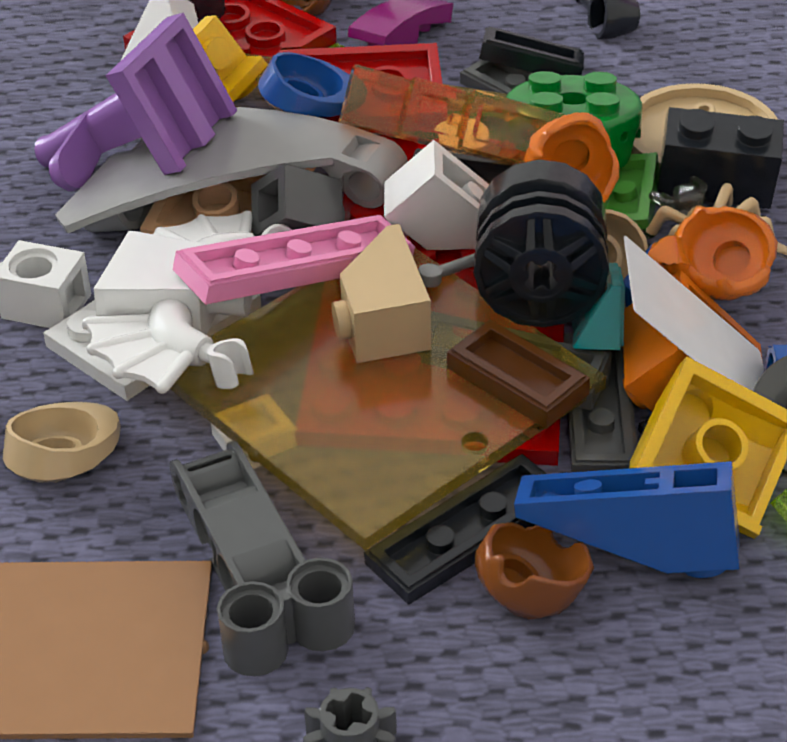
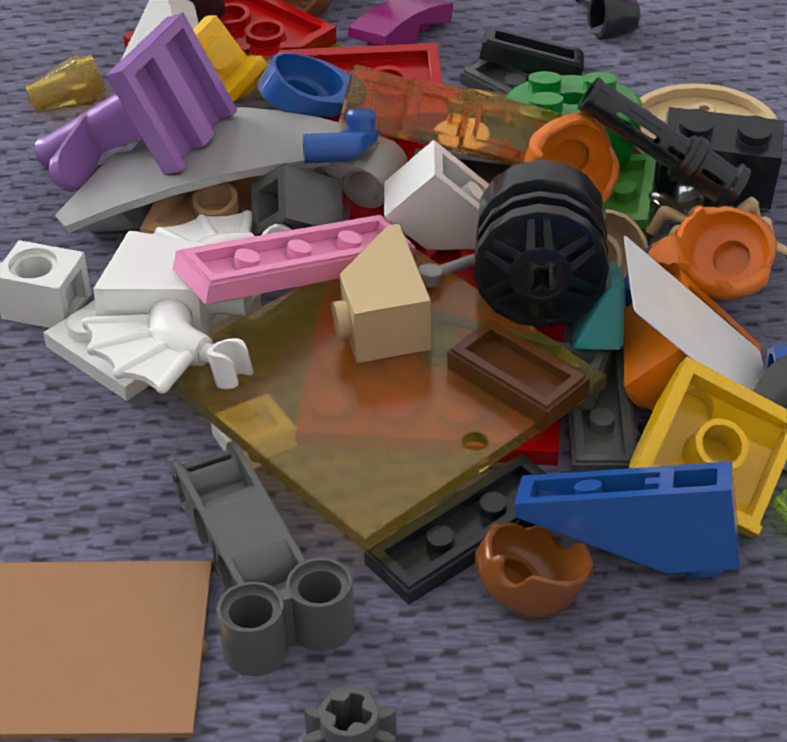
(60, 440): tan hat -> none
(67, 84): none -> clear yellow cone
(345, 145): none -> blue arm
(693, 153): none -> black pin

